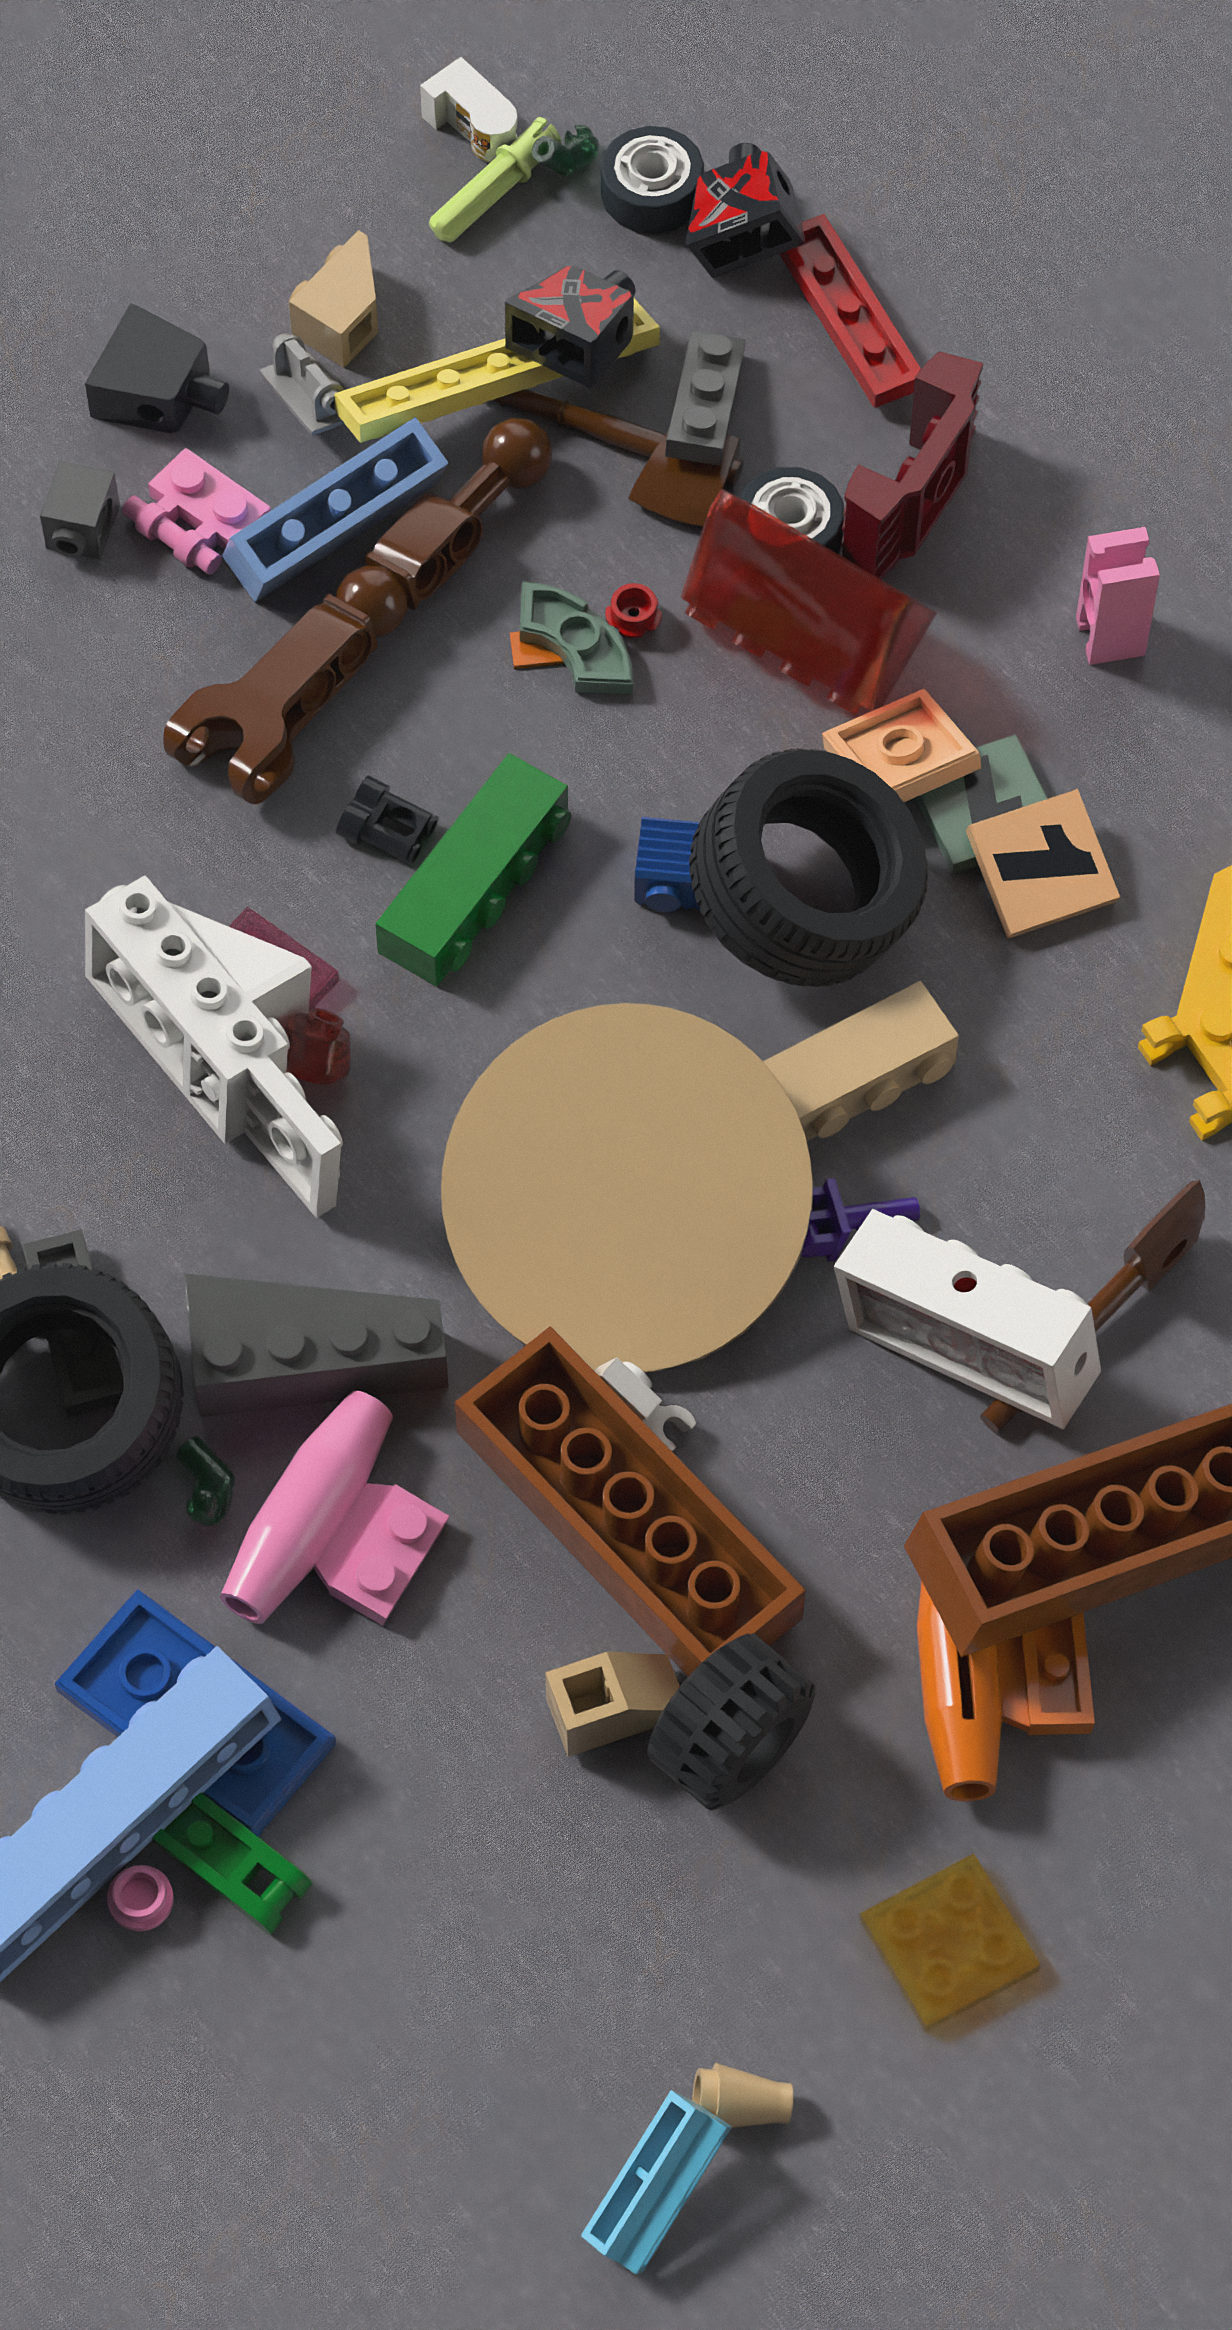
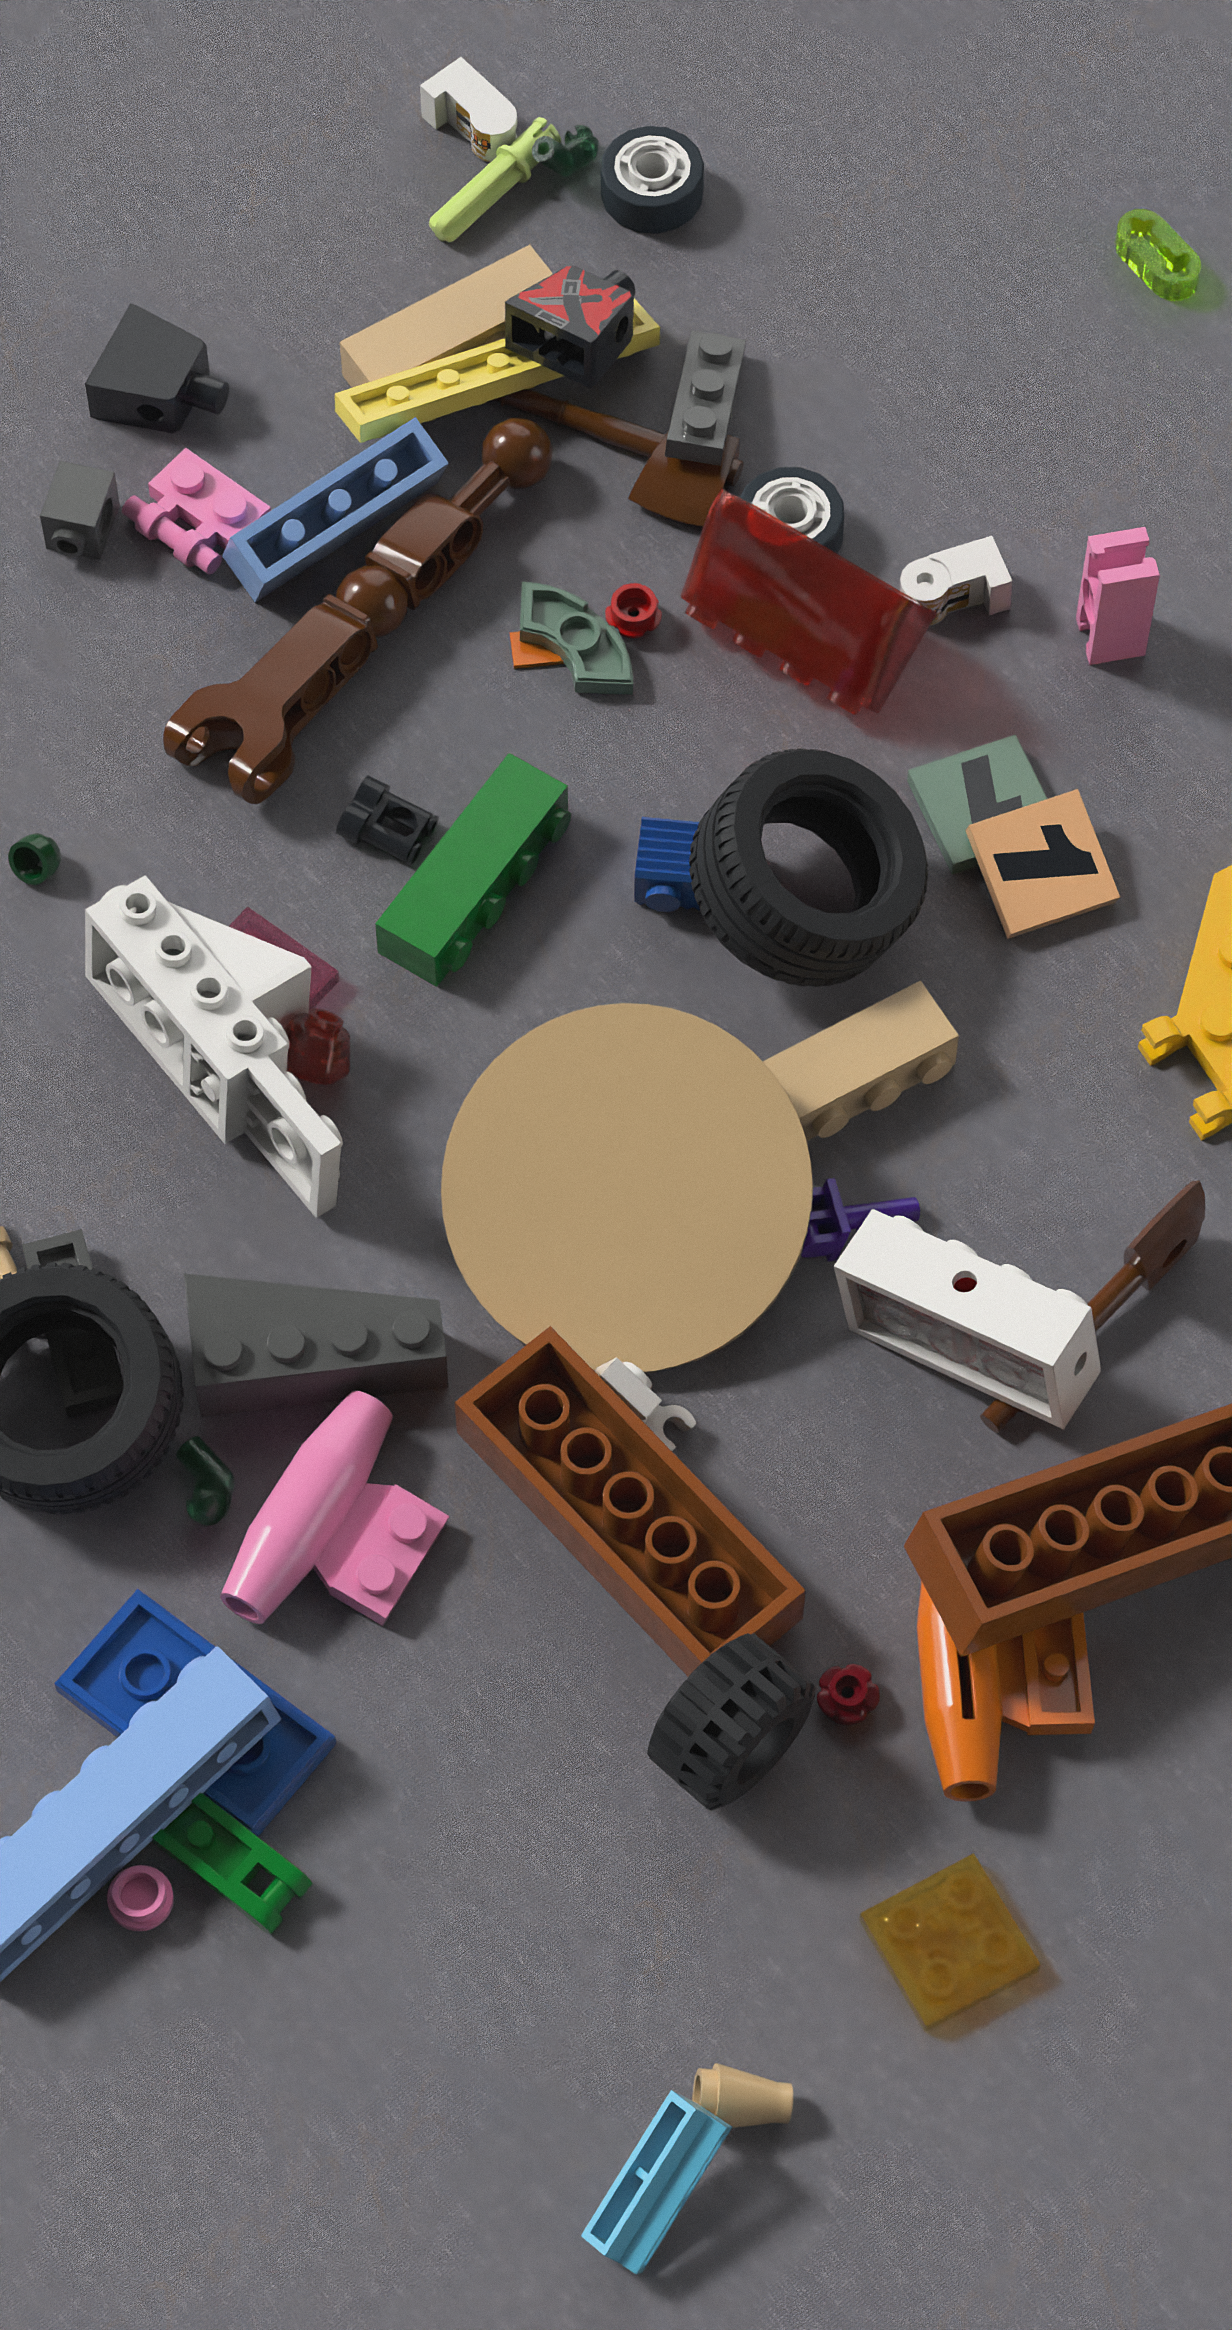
(28, 852): none -> dark green hinge
(302, 384): light grey hinge -> none
(338, 304): tan slope -> none
(442, 324): none -> tan brick
(608, 1697): tan slope -> none
(743, 212): torso -> none
(847, 1710): none -> dark red plate
(851, 314): red plate -> none
(894, 517): dark red plate -> none
(906, 745): light nougat tile -> none
(960, 579): none -> white leg
(1152, 257): none -> clear neon green beam

